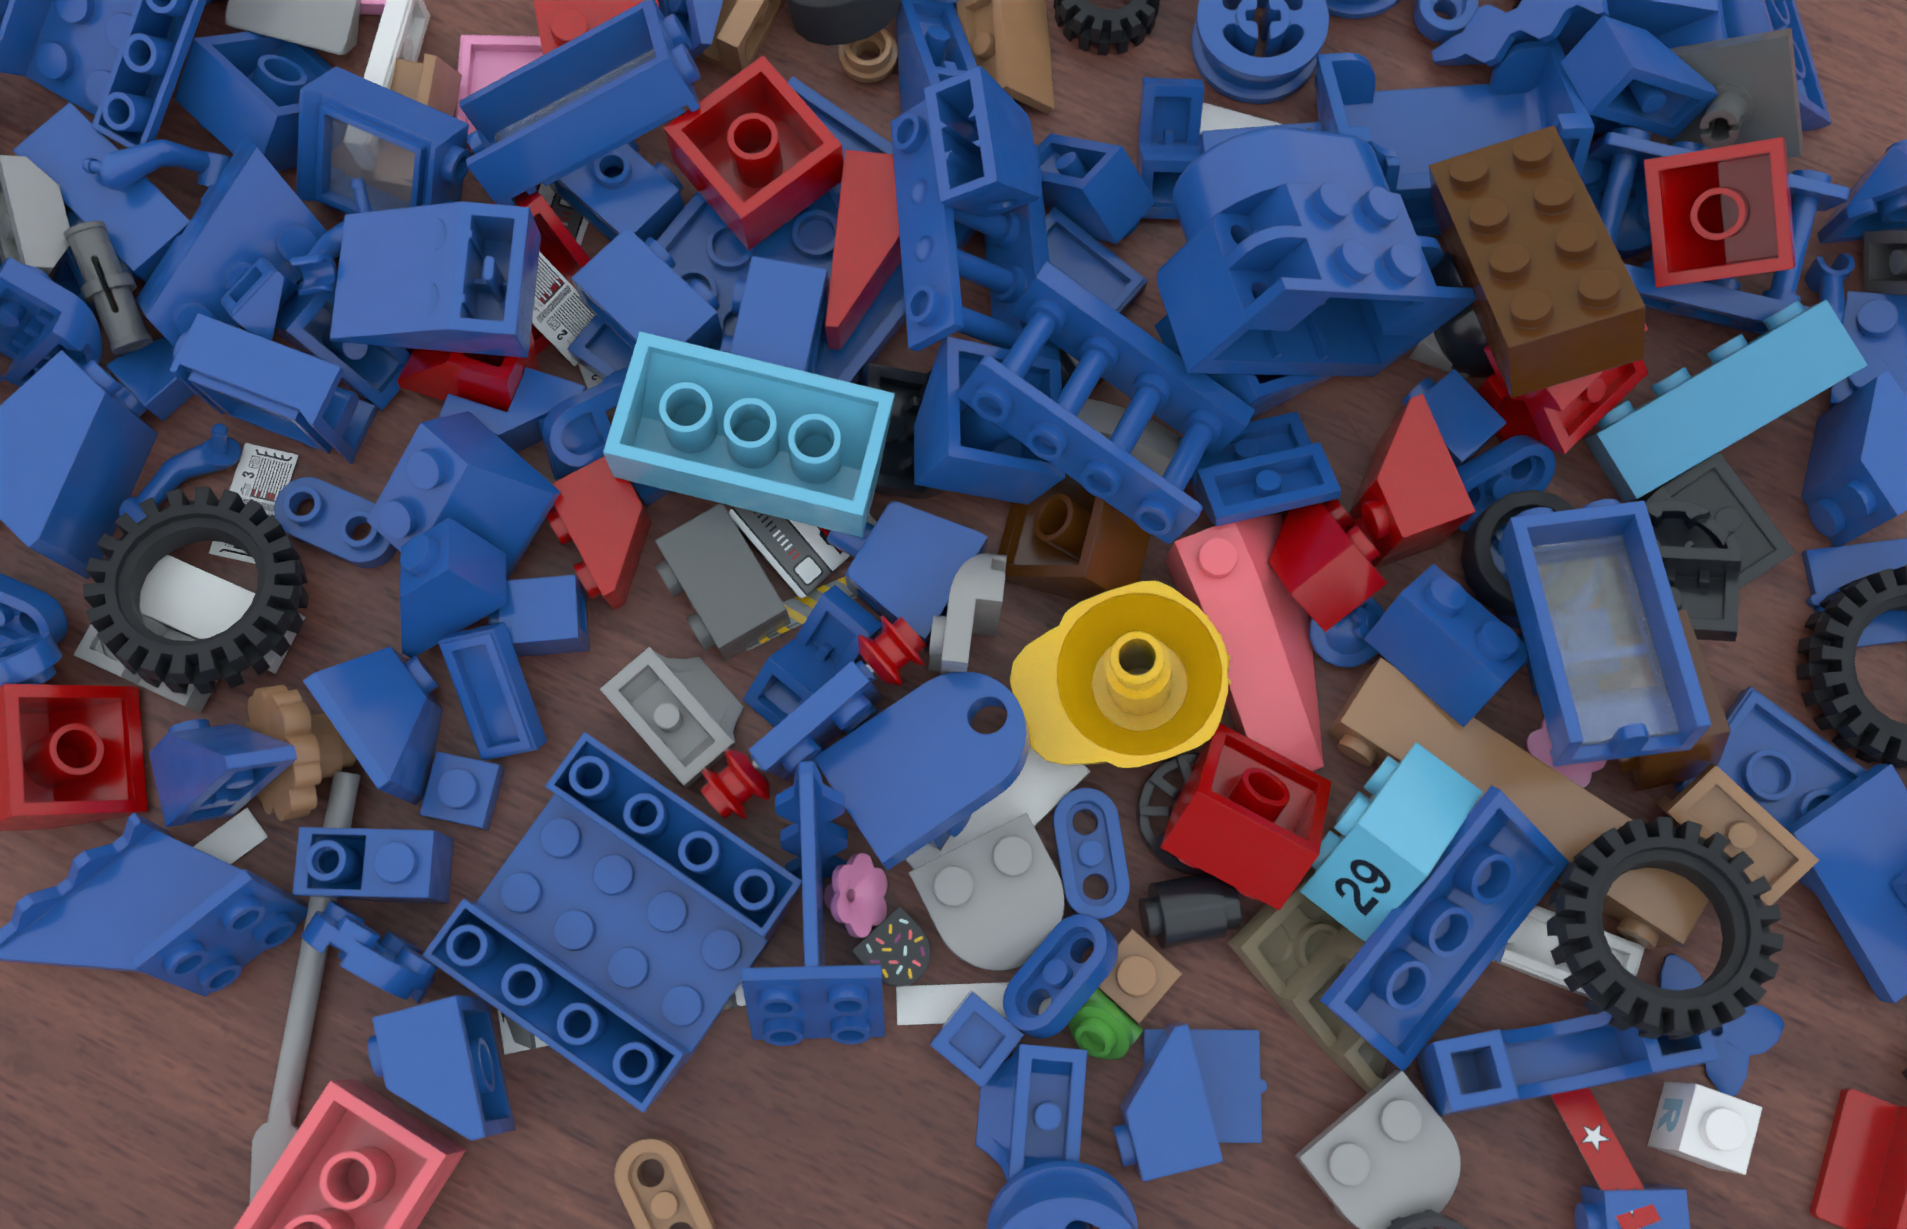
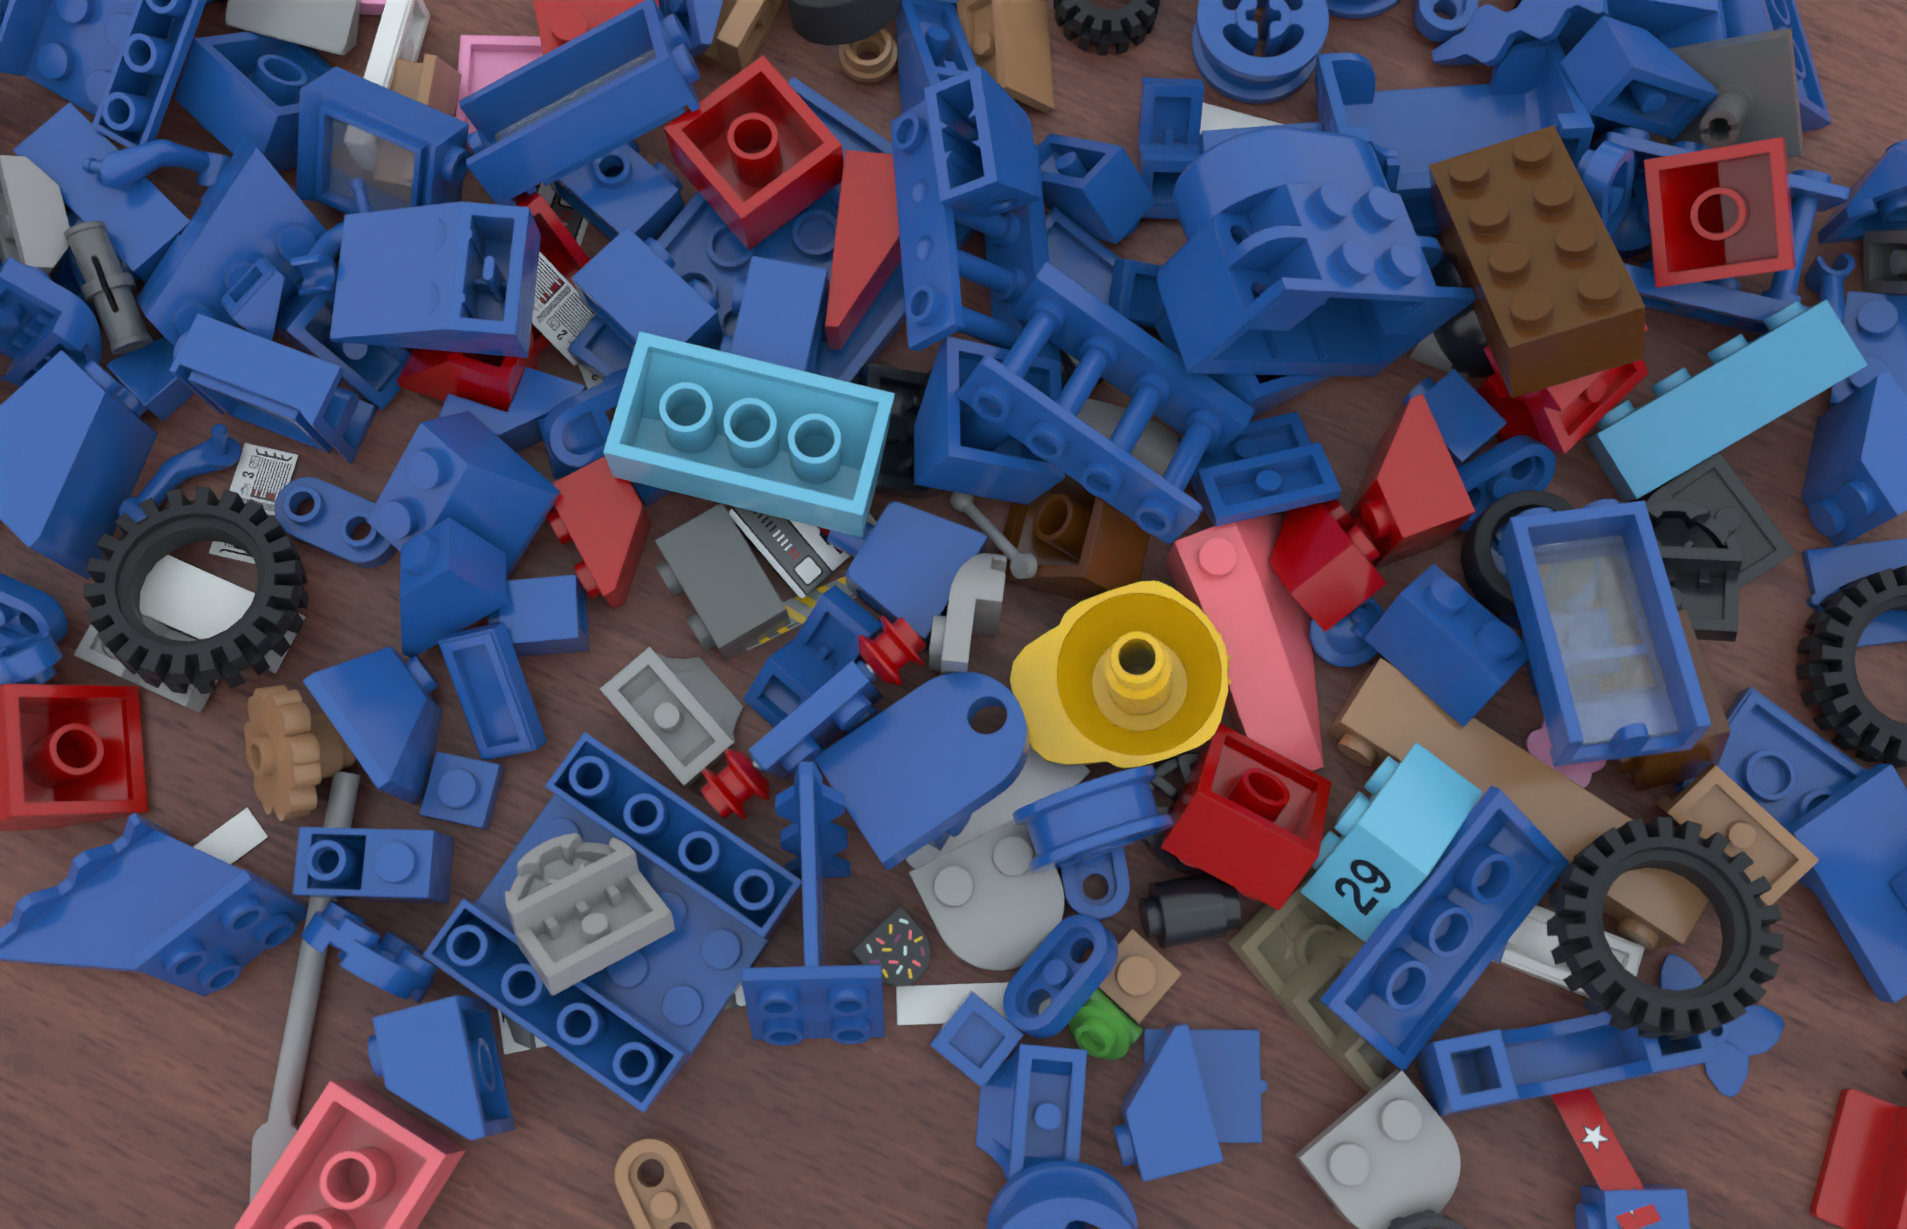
(213, 769): blue slope -> none
(582, 908): none -> light grey slope
(857, 895): bright pink plant -> none
(1022, 564): none -> light grey hinge
(1092, 818): none -> blue wheel
(1136, 292): none -> blue tile
(1609, 181): none -> blue plate
(1705, 1127): white brick -> none

